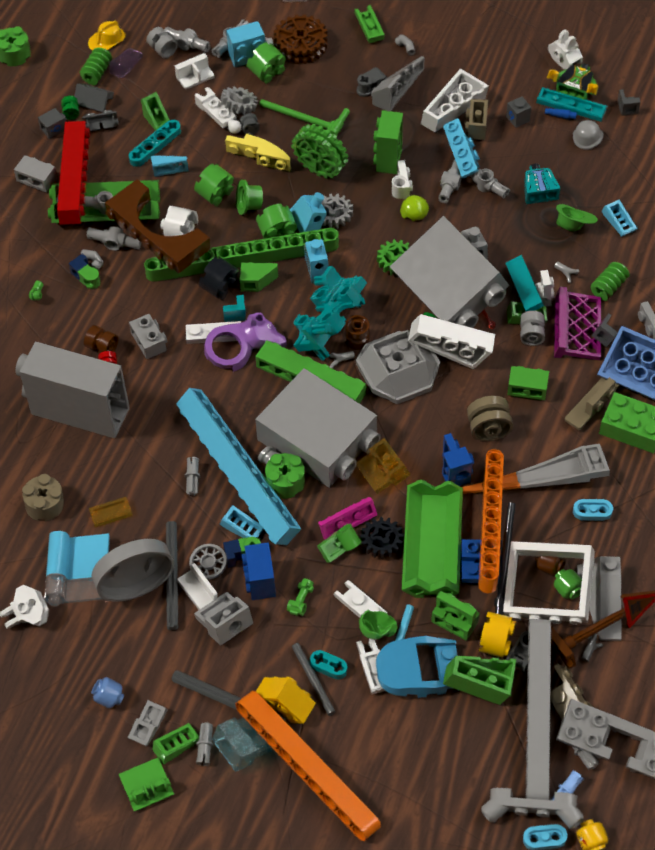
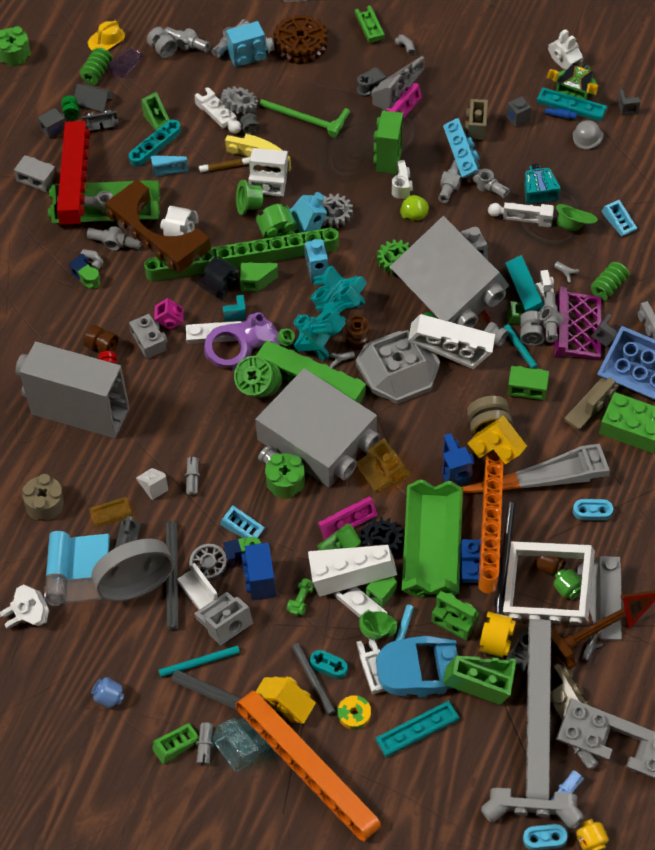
(35, 292): bright green arm -> none
(128, 531): none -> dark grey hinge
(146, 784): bright green hinge -> none
(148, 723): light grey slope -> none
(153, 482): none -> white slope
(168, 314): none -> dark pink brick
(193, 71): white panel -> none
(199, 661): none -> teal bar
(214, 184): bright green brick -> none
(223, 165): none -> pearl gold bar
(238, 467): medium azure brick -> none
(265, 179): none -> white piece
(266, 62): bright green brick -> none
(267, 379): none -> bright green wheel
(289, 334): none -> bright green plate
(319, 151): bright green piece -> none
(350, 567): none -> white wedge
(354, 721): none -> yellow piece
(382, 590): none -> bright green brick
(407, 100): none -> dark pink plate
(417, 729): none -> teal tile
(453, 100): white wedge -> none
(500, 334): none -> light grey wheel
(501, 438): none -> yellow brick
(521, 348): none -> teal bar
(524, 213): none -> white plate
(550, 317): none -> light grey pin

